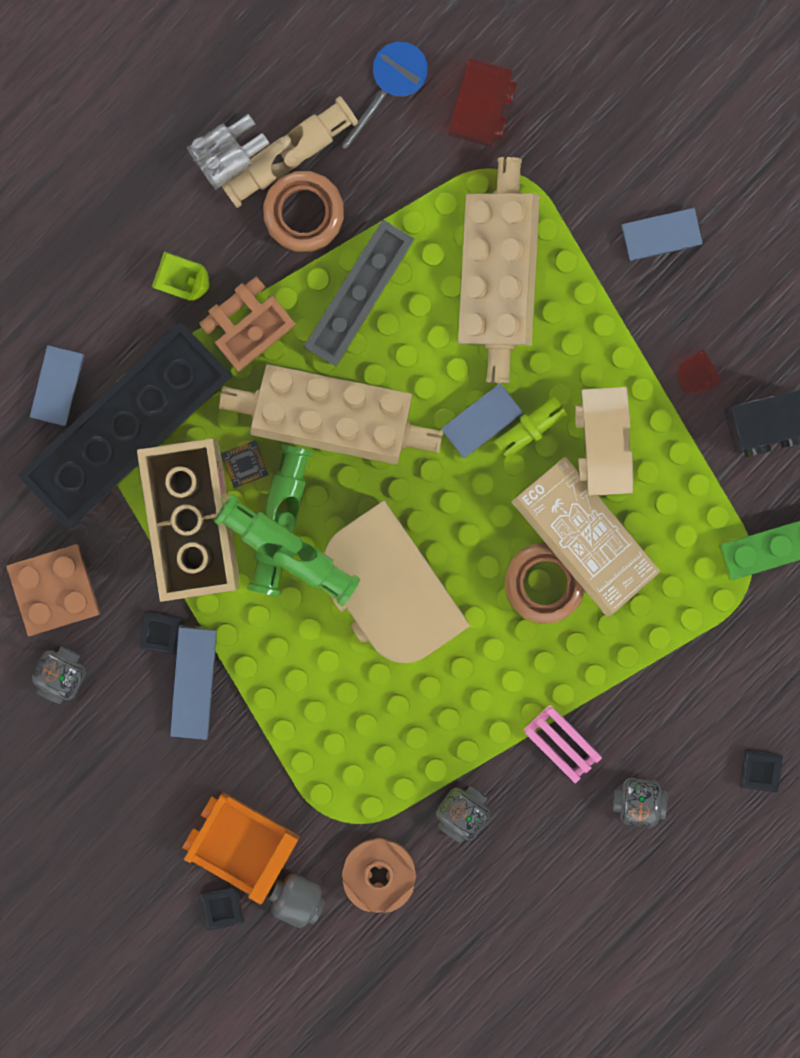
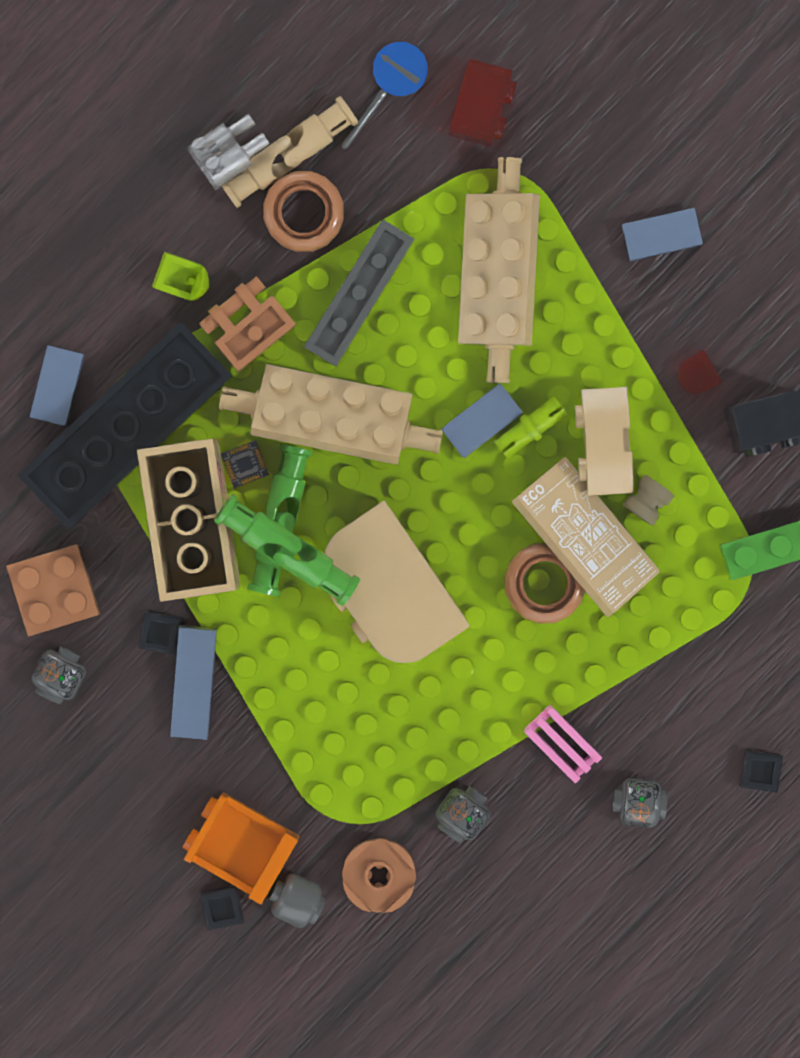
(649, 498): none -> dark tan wheel

